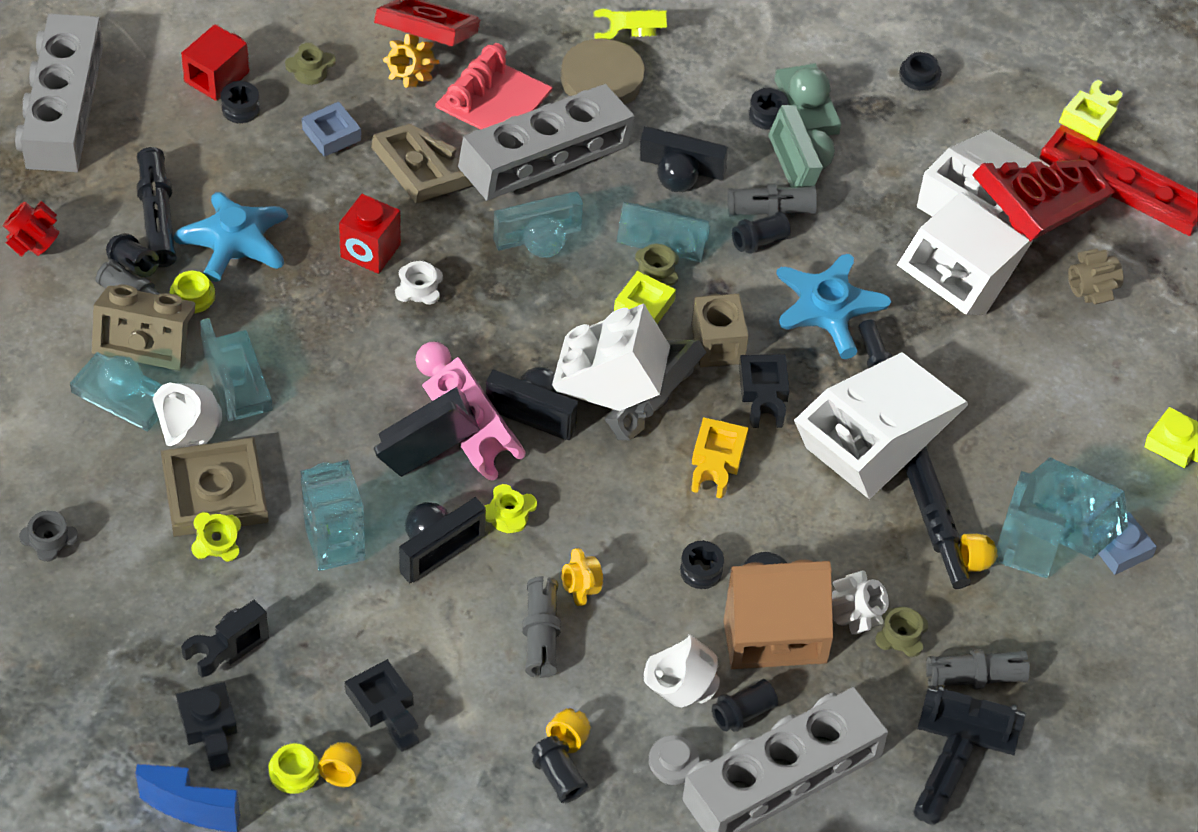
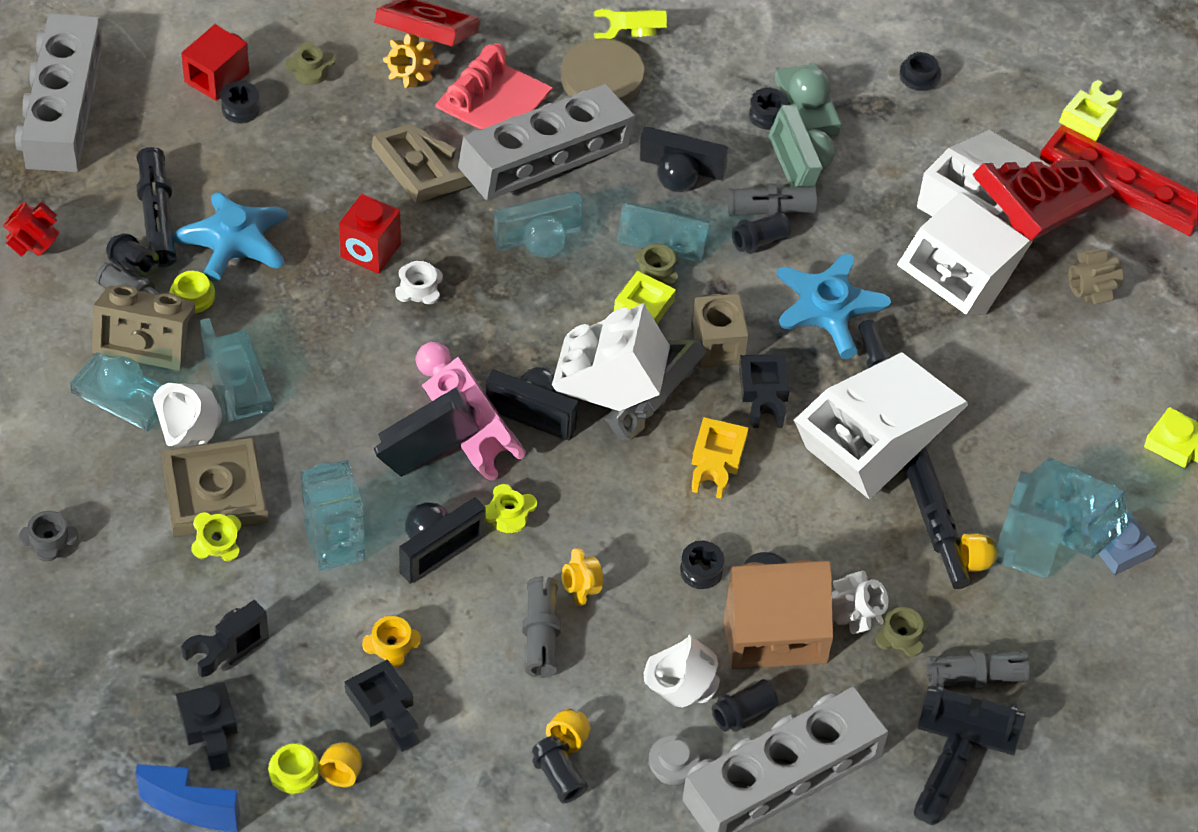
(331, 129): sand blue plate -> none
(391, 629): none -> yellow plate

